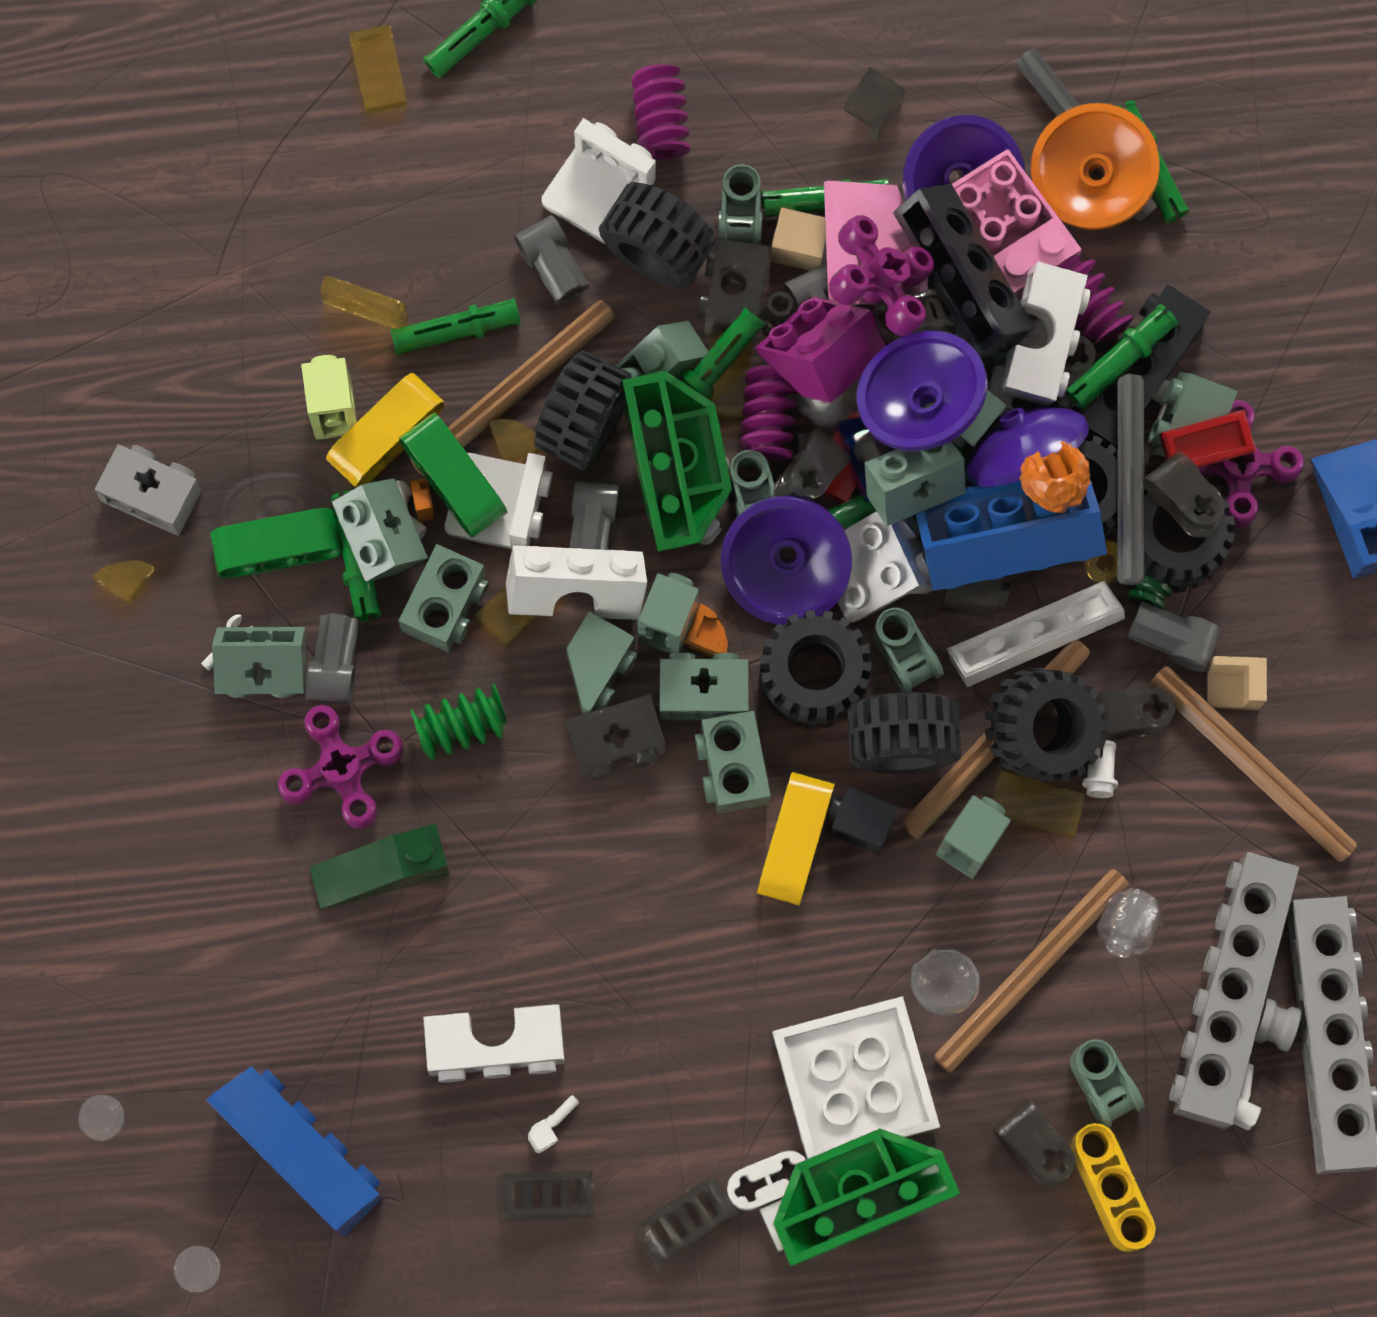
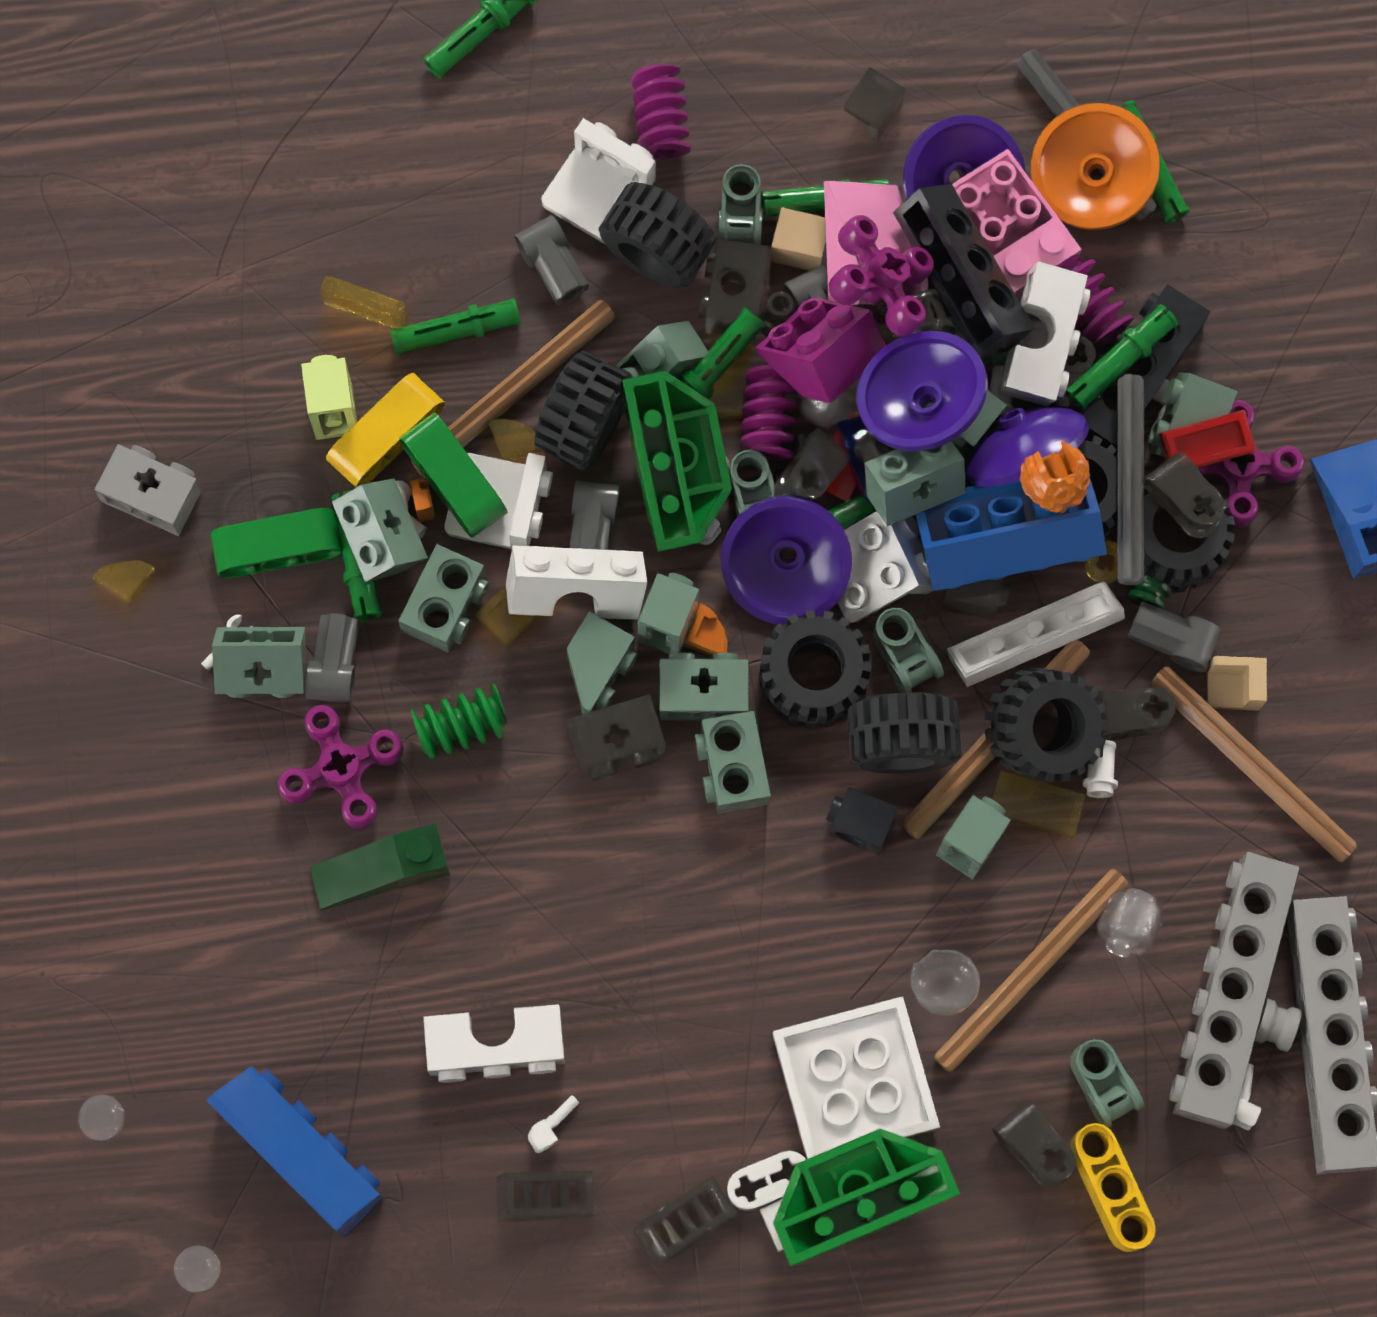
(378, 69): clear yellow tile -> none
(795, 838): yellow beam -> none

